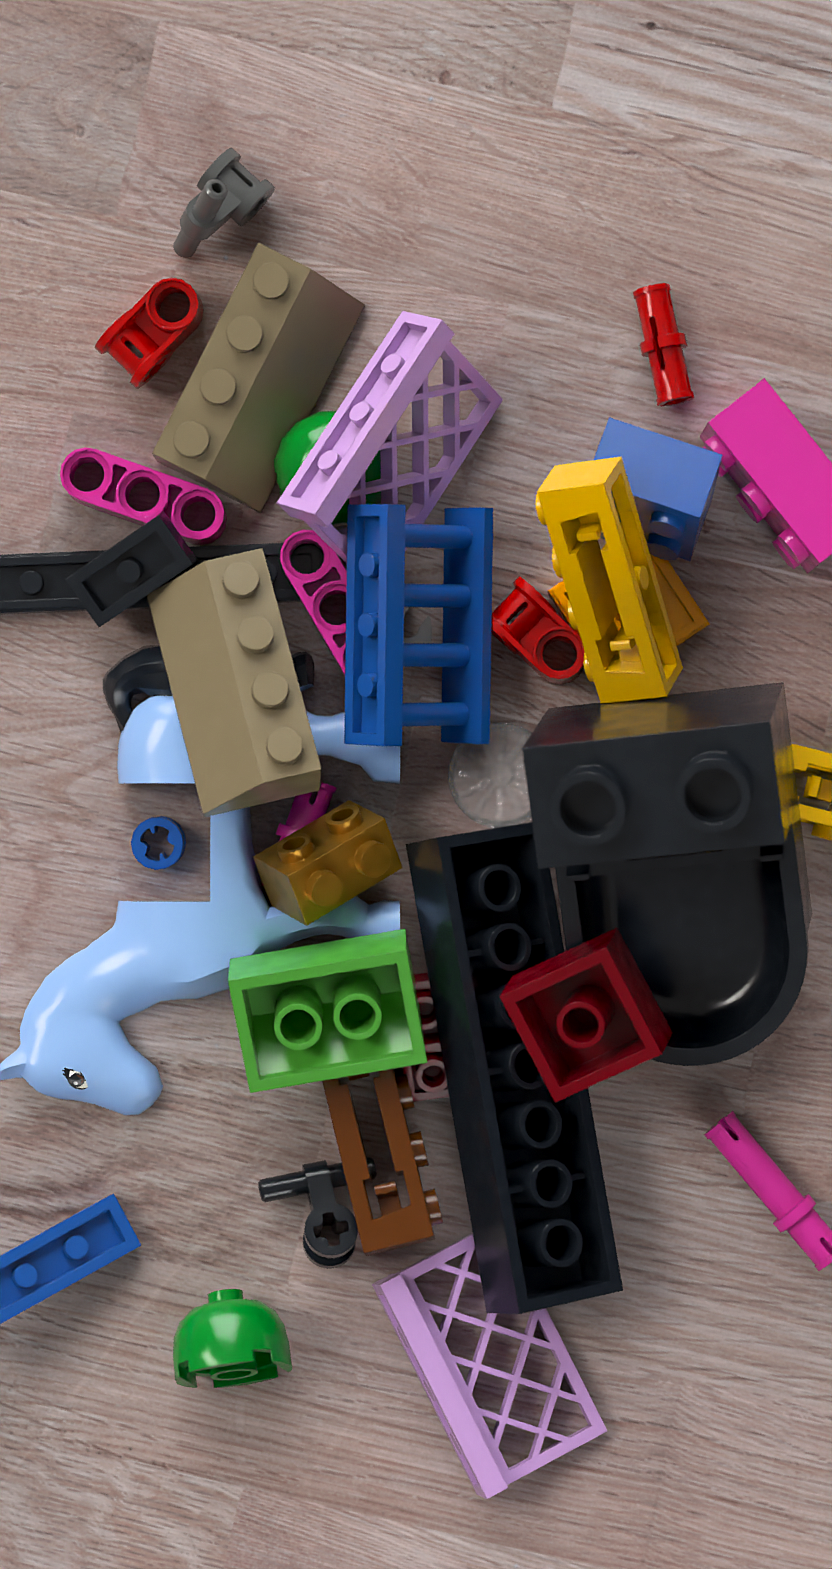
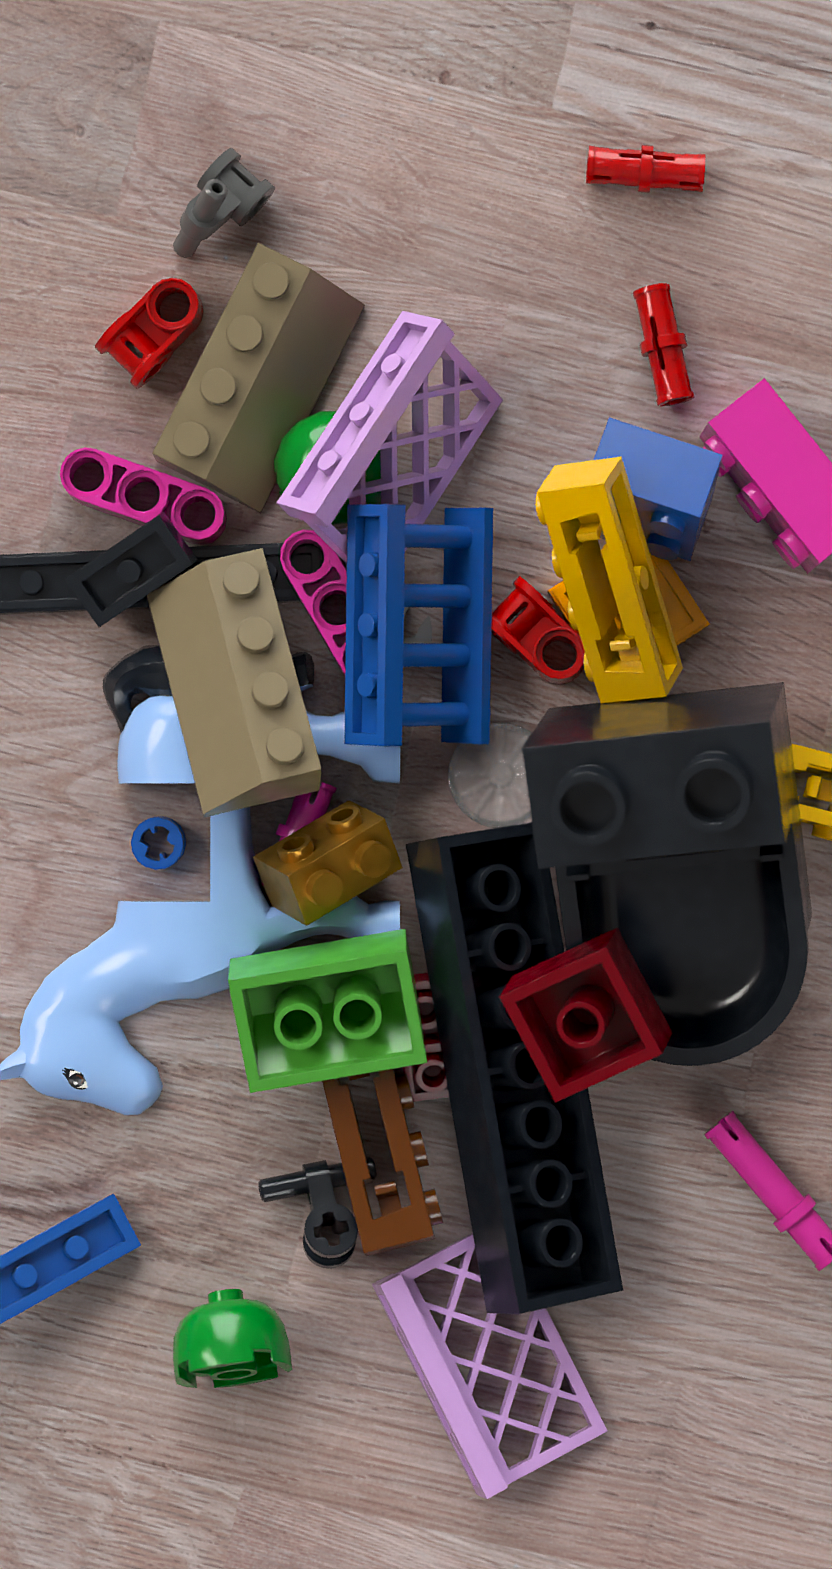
(645, 168): none -> red pin

